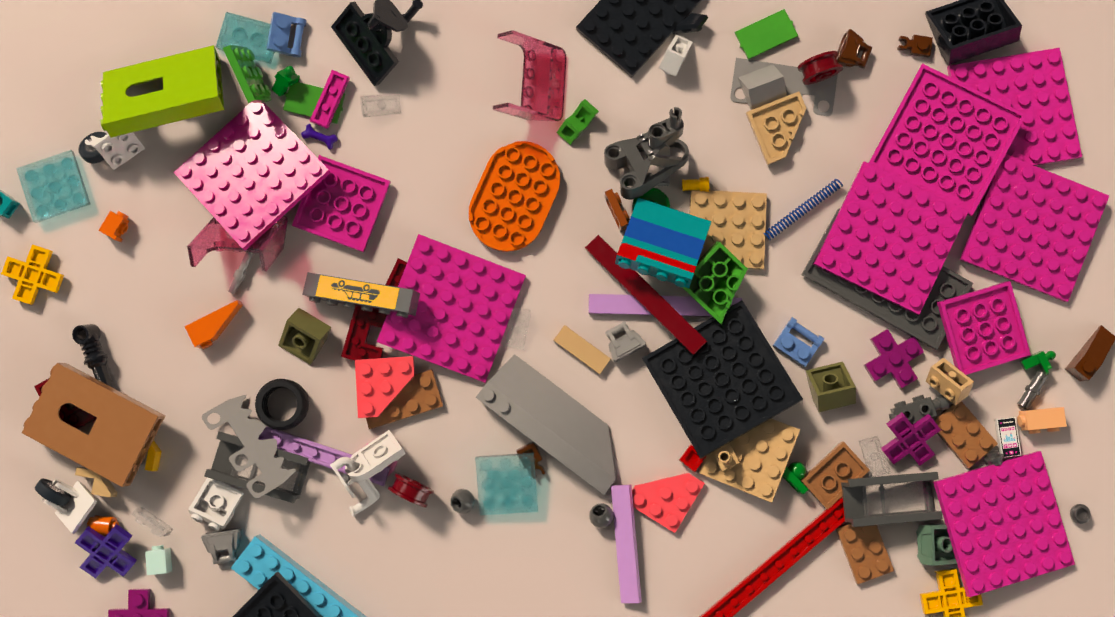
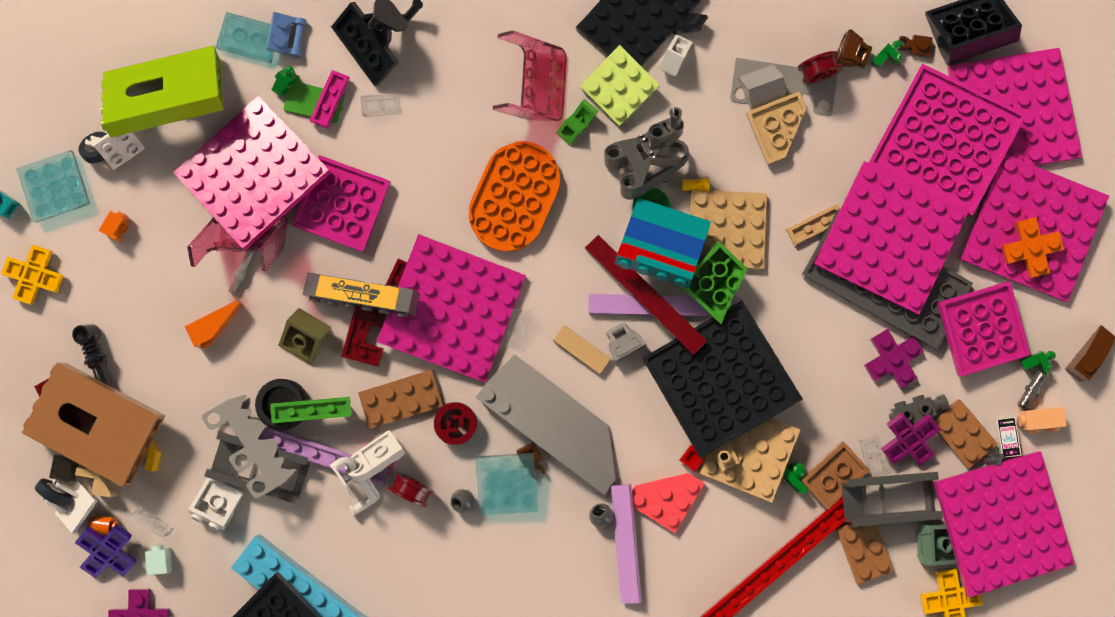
(63, 468): none -> clear smoke brick
(222, 541): light grey piece -> none
(247, 74): bright green plate -> none
(310, 133): dark purple piece -> none
(311, 409): none -> bright green piece
(380, 382): coral plate -> none
(443, 434): none -> dark red wheel
(614, 203): dark orange plate -> none
(619, 85): none -> yellowish green plate
(766, 34): bright green piece -> none
(793, 346): medium blue plate -> none
(803, 209): blue piece -> none
(812, 226): none -> tan tile
(831, 387): olive slope -> none
(890, 52): none -> green piece
(949, 381): tan brick -> none
(1032, 247): none -> orange plate
(1080, 513): flat silver plate -> none

